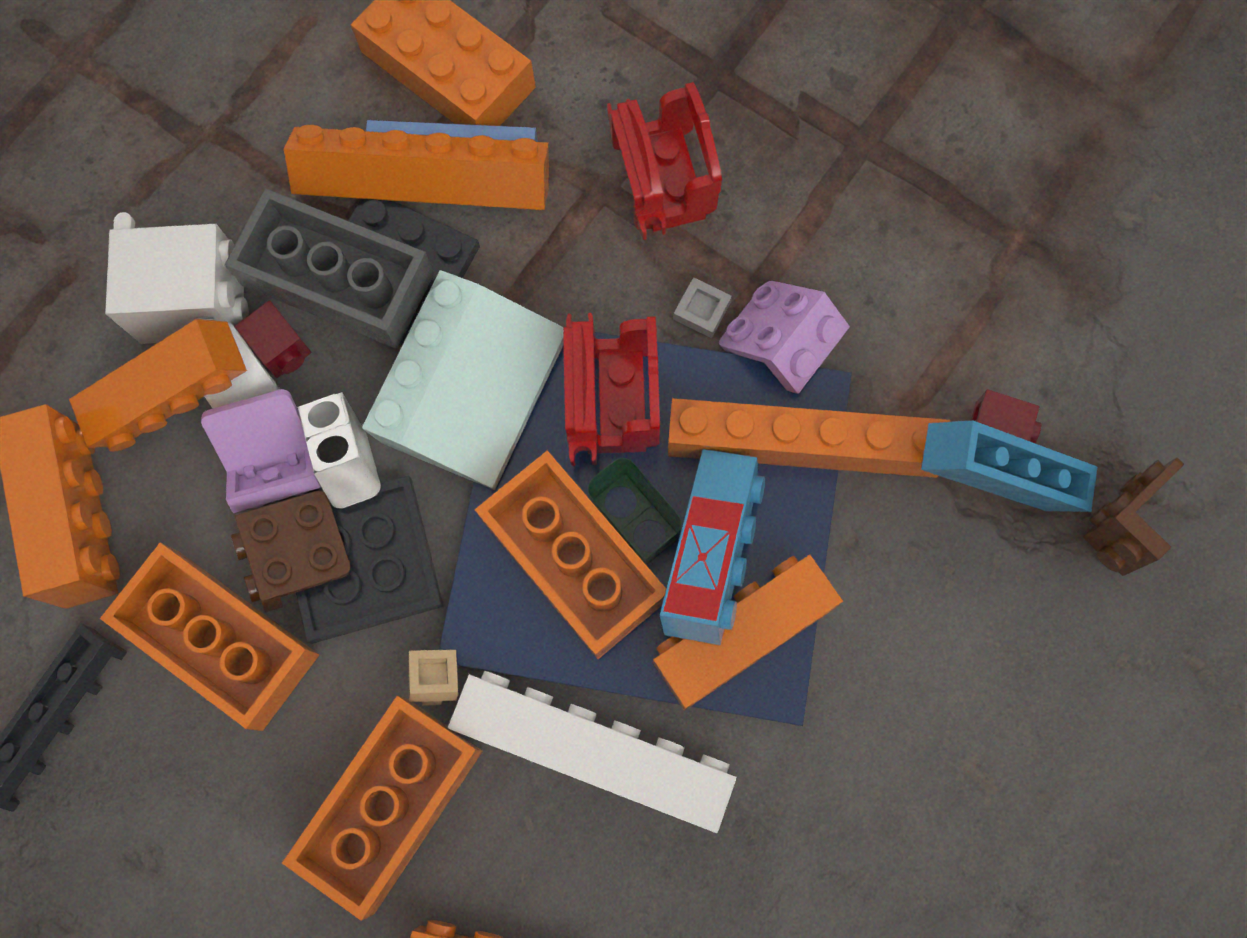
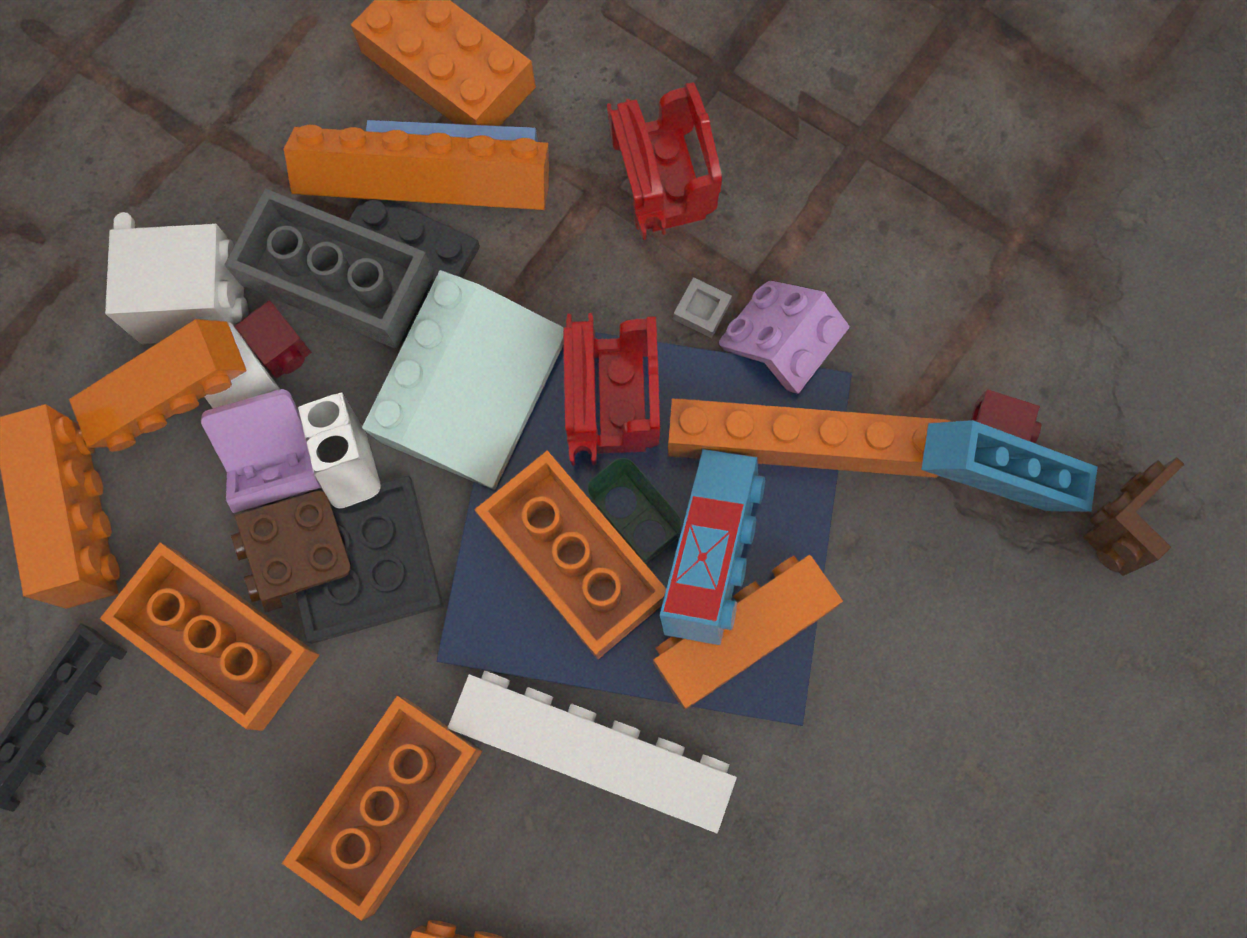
(432, 676): tan tile -> none

